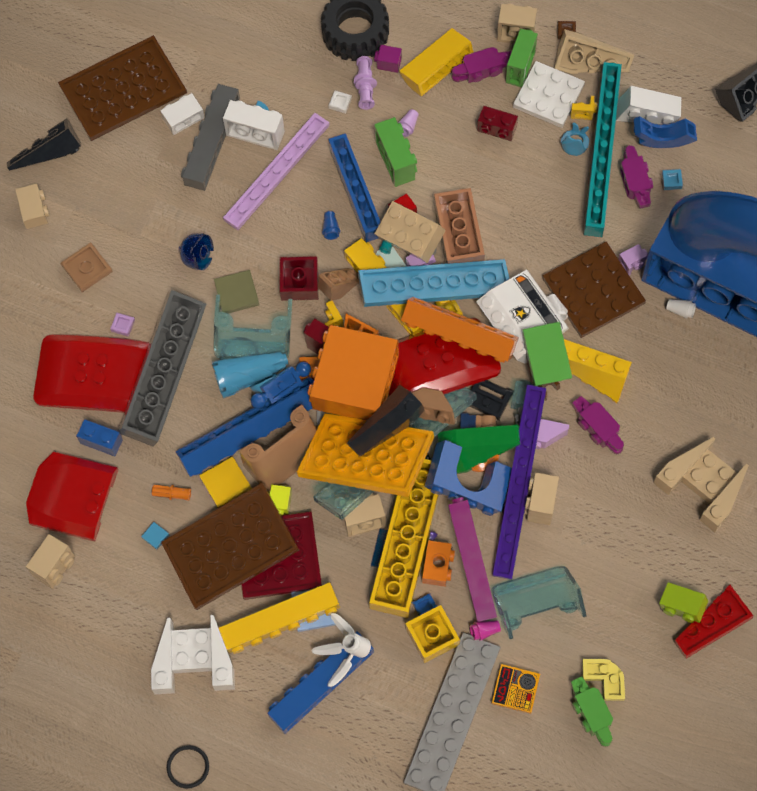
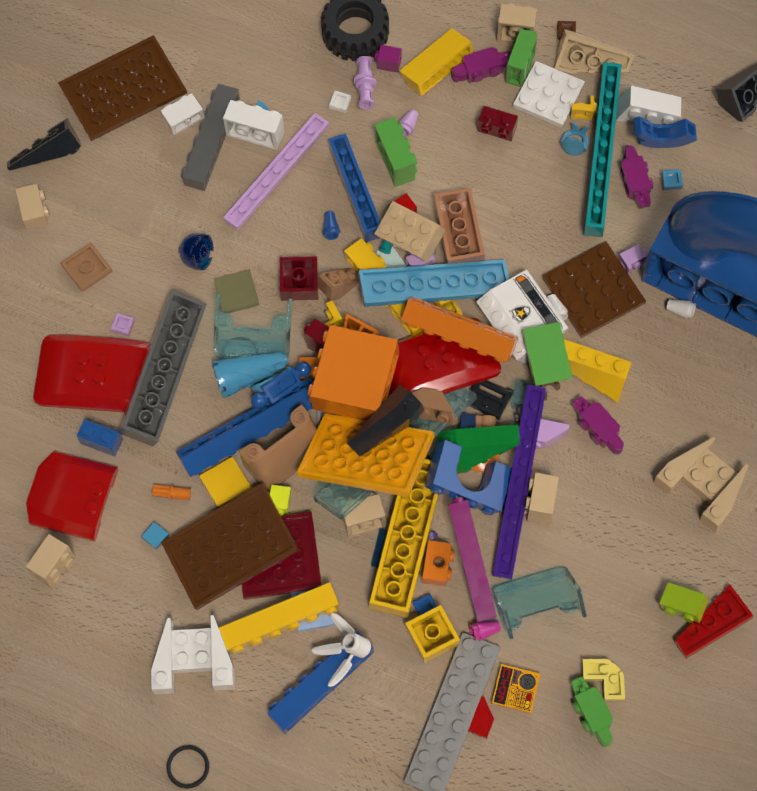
(482, 720): none -> red tile

